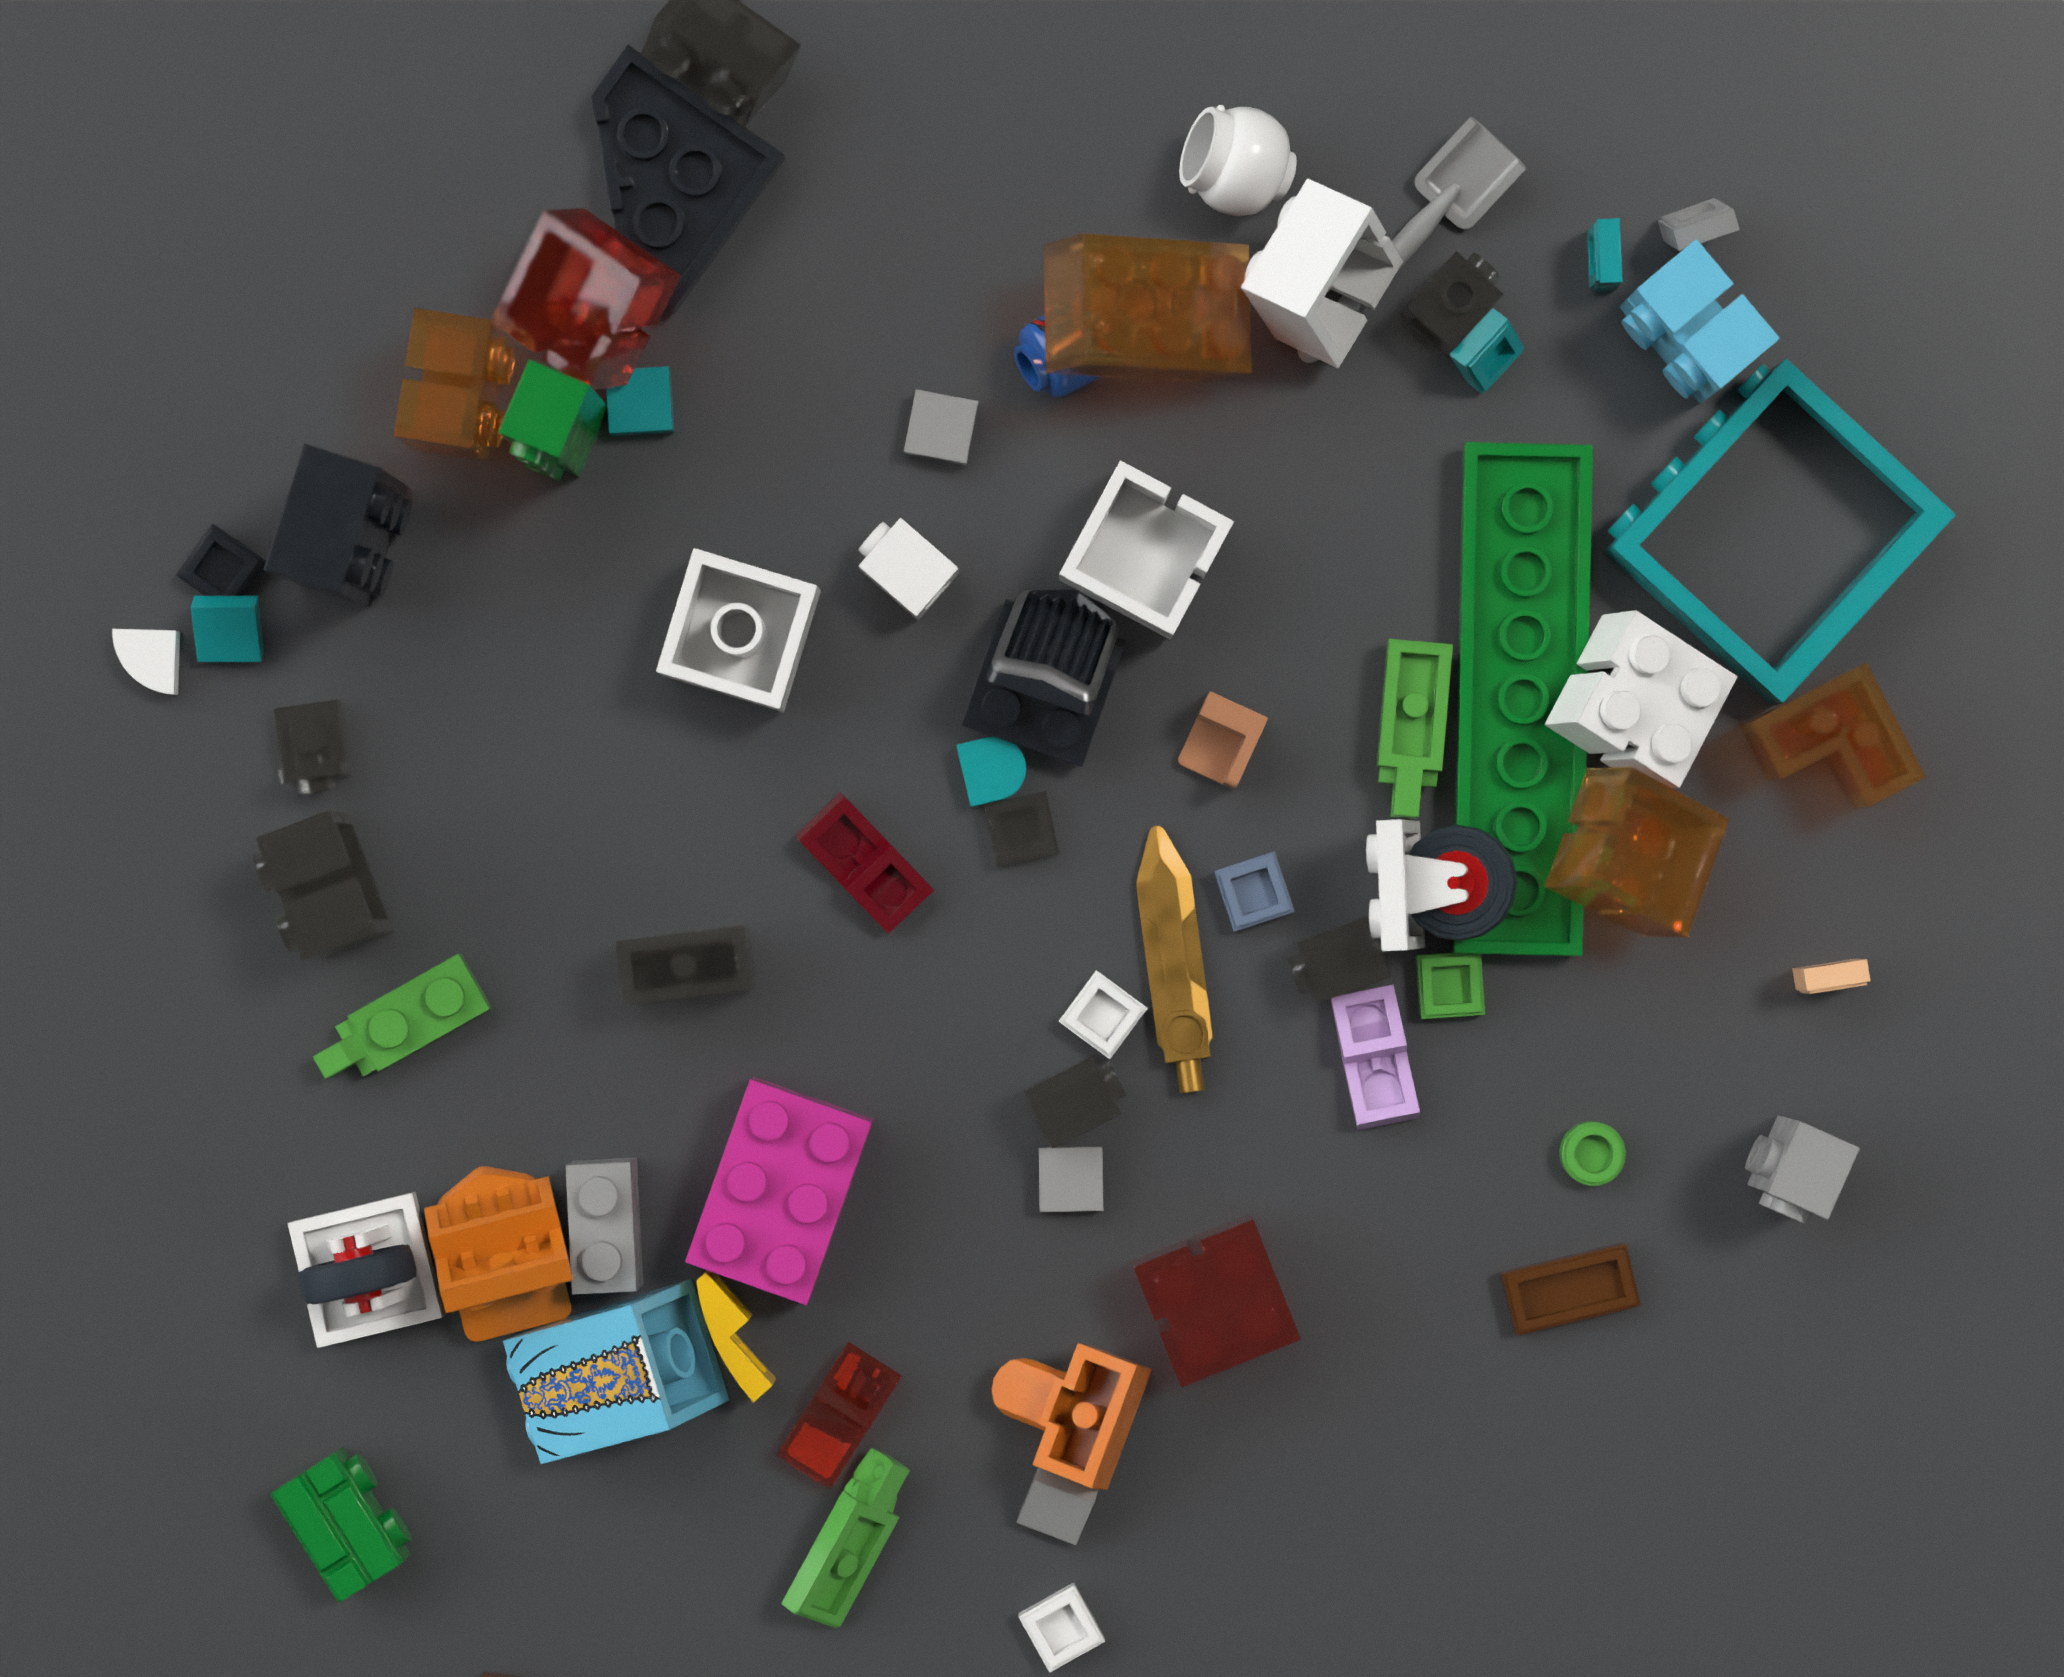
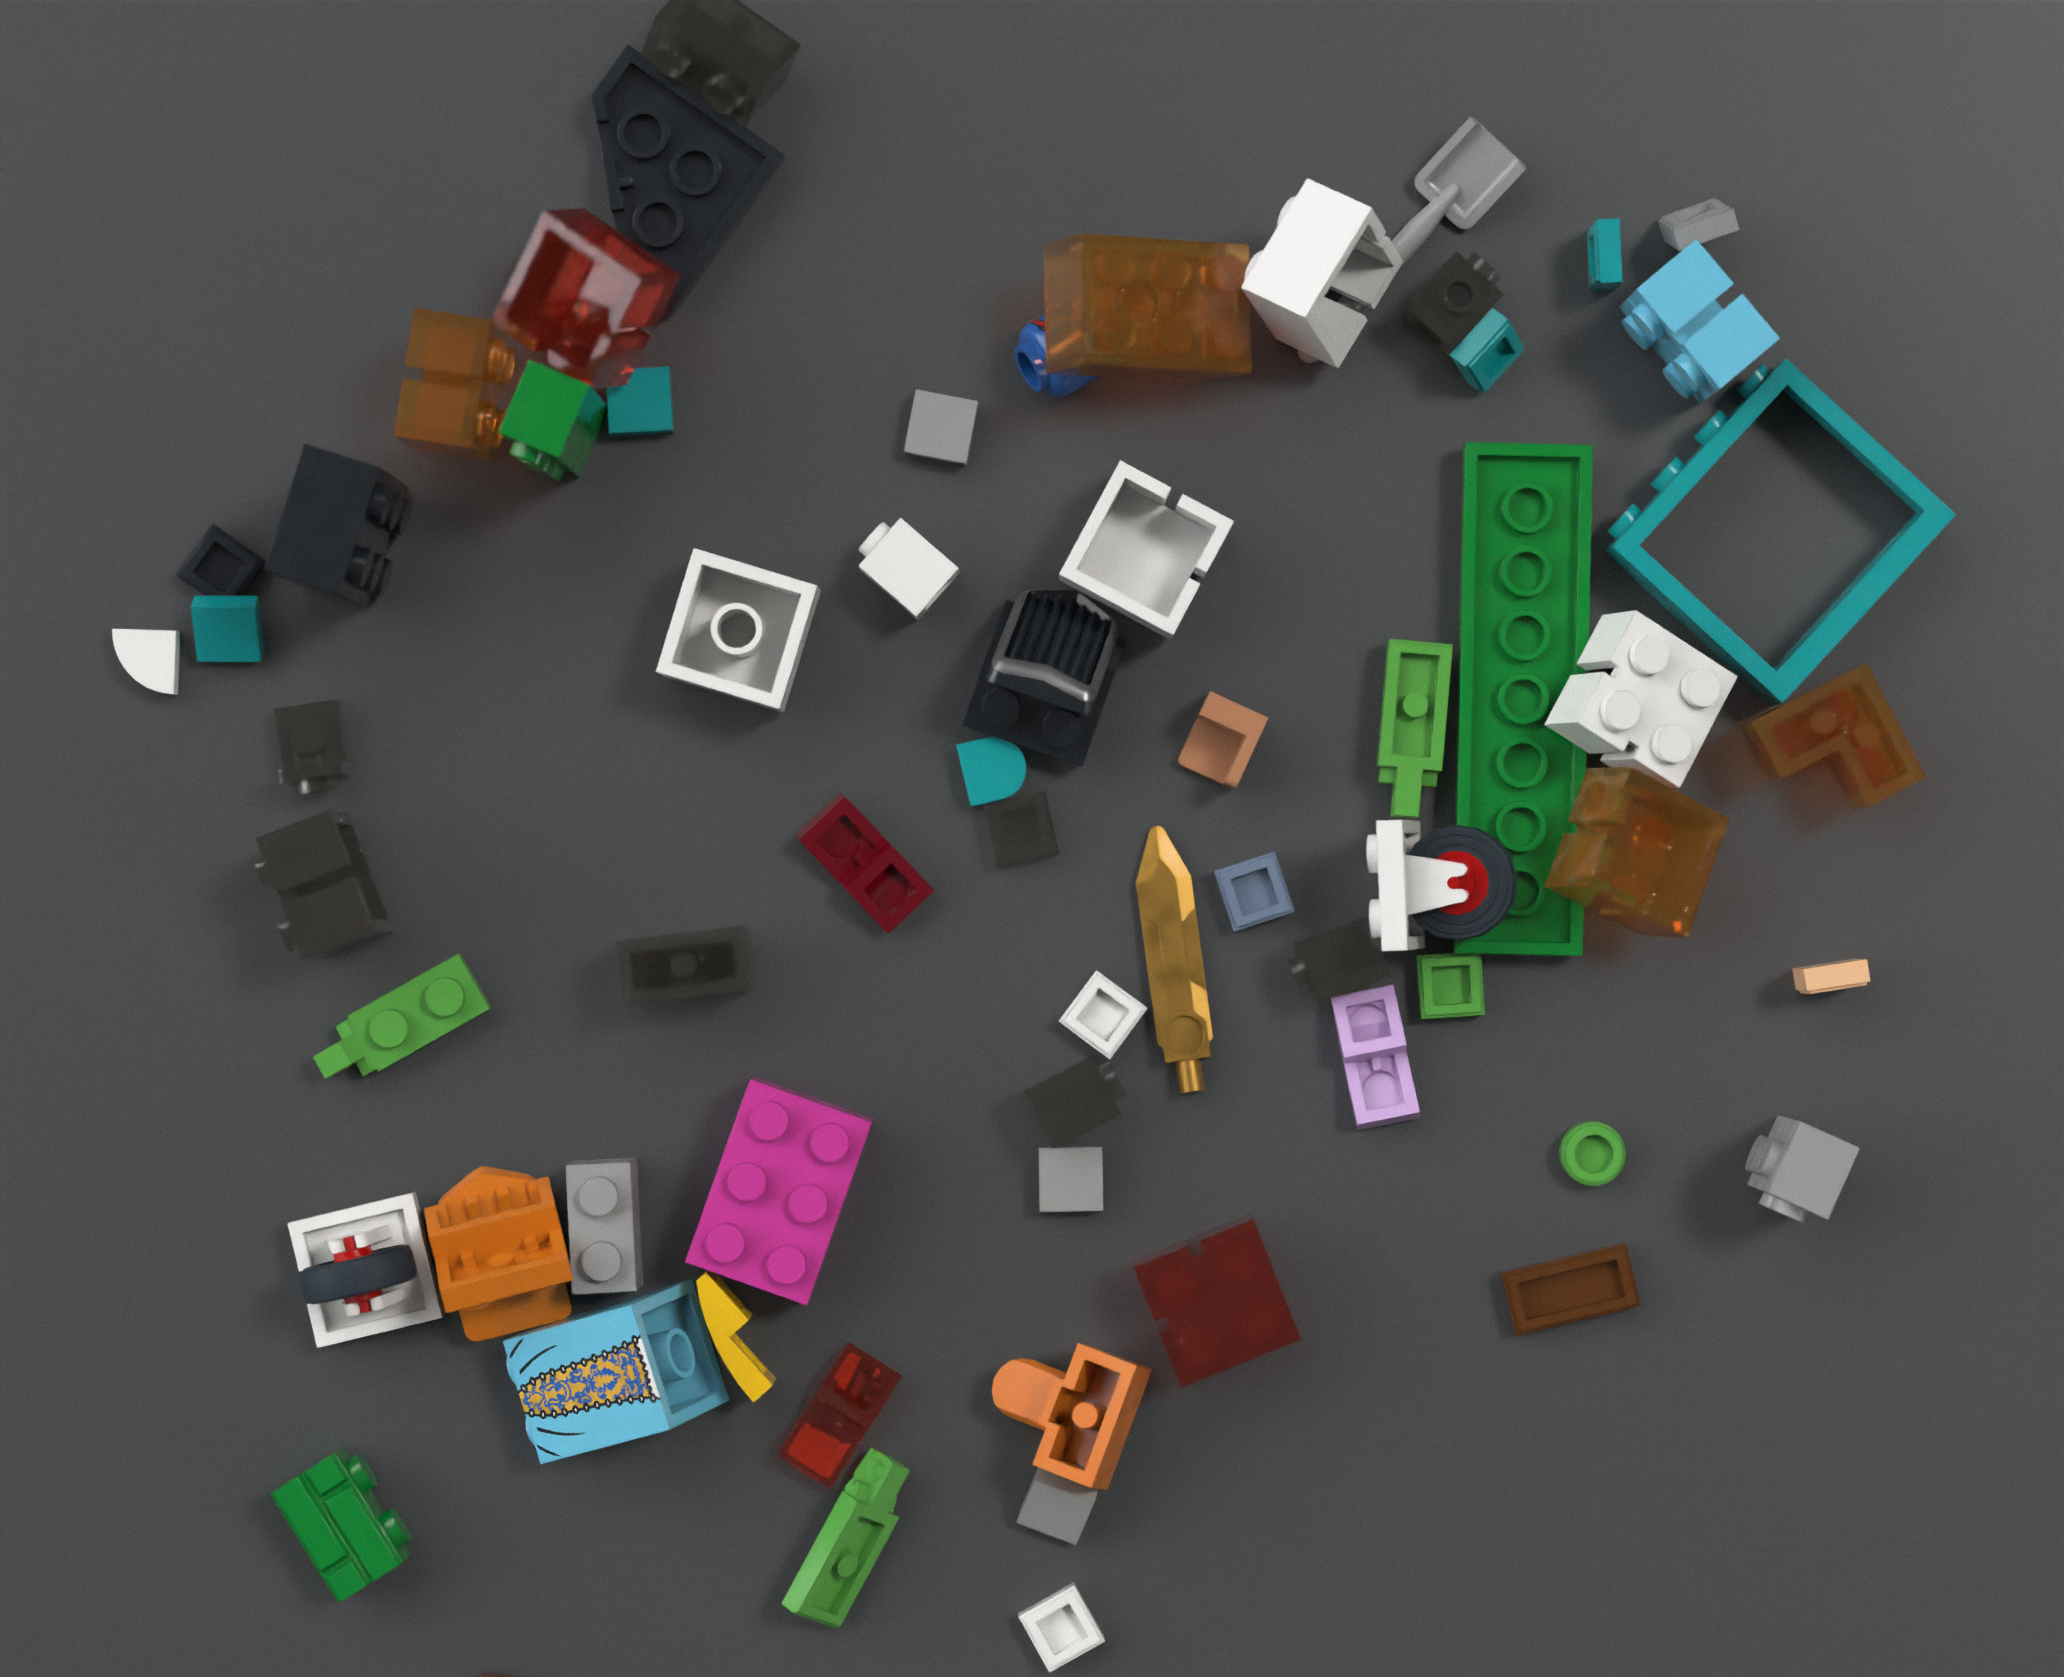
(1237, 160): white piece -> none

